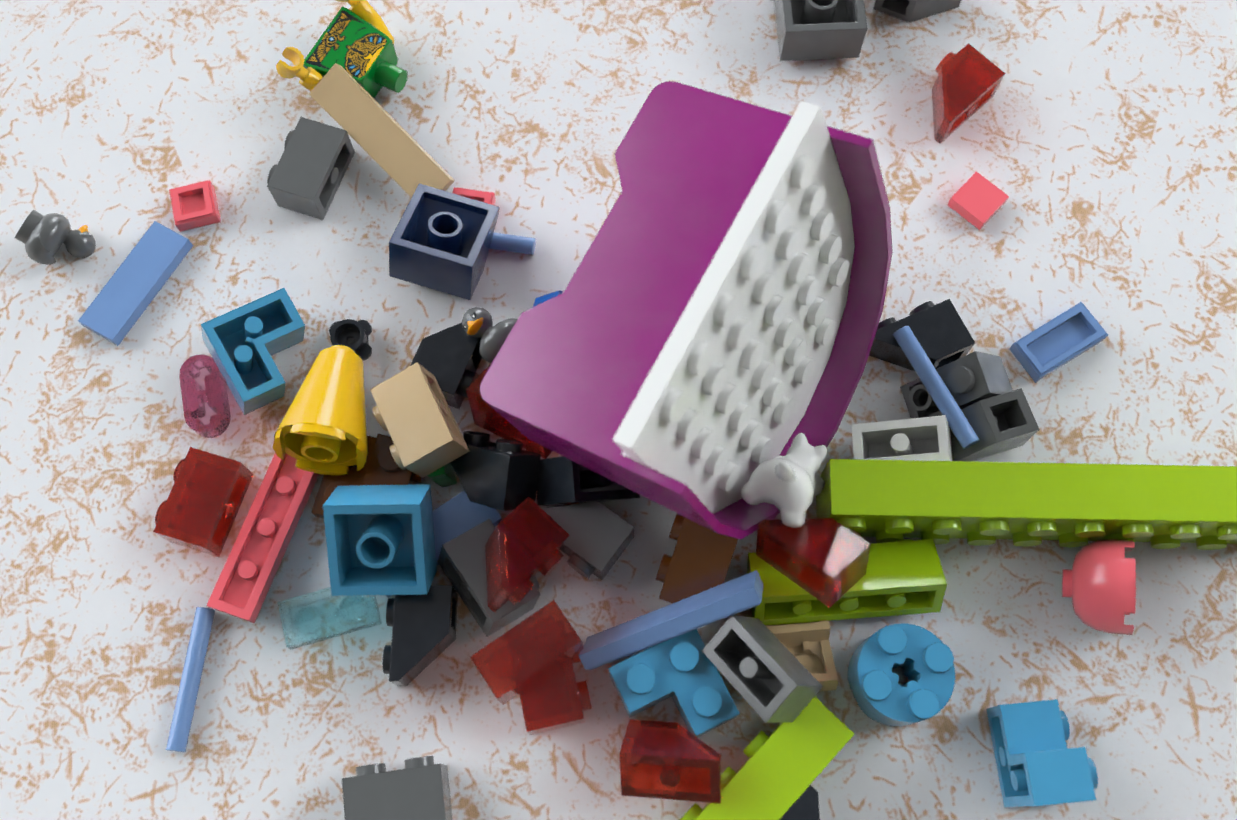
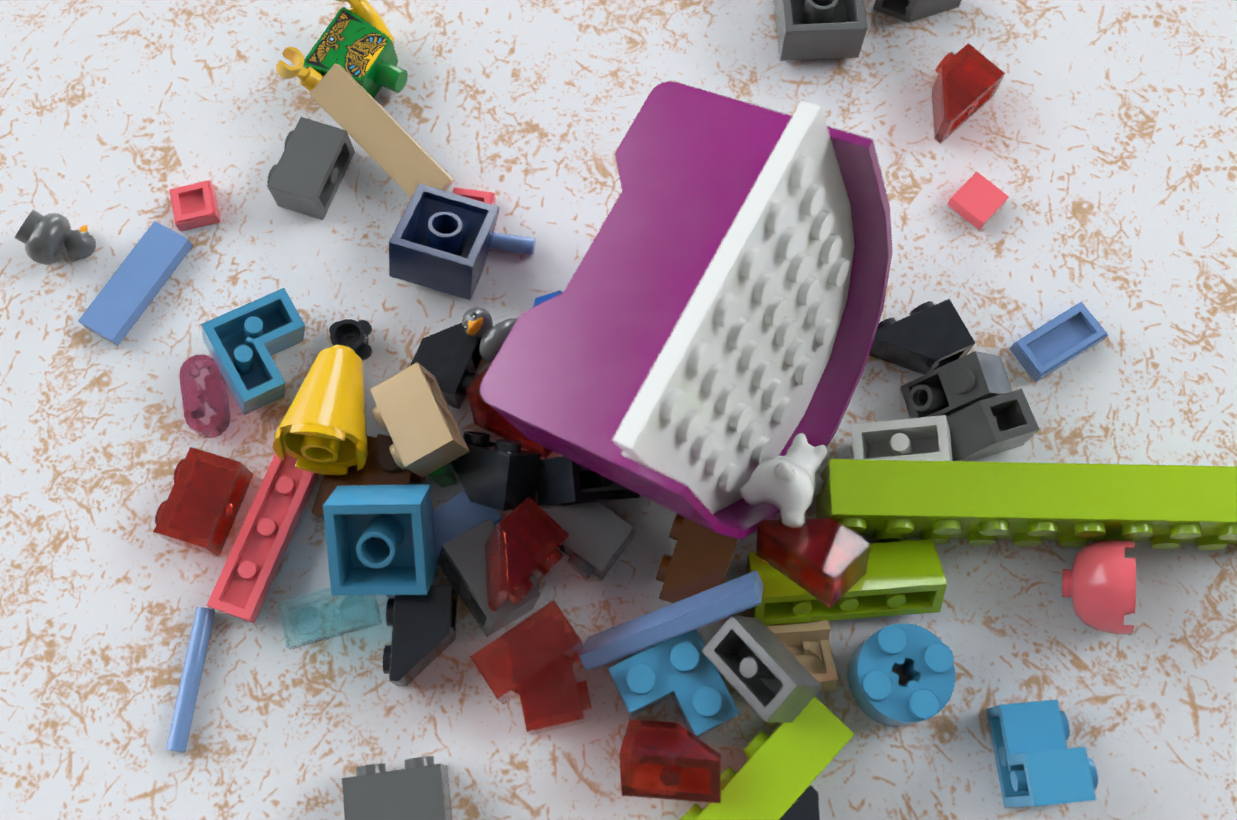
(936, 387): medium blue bar -> none

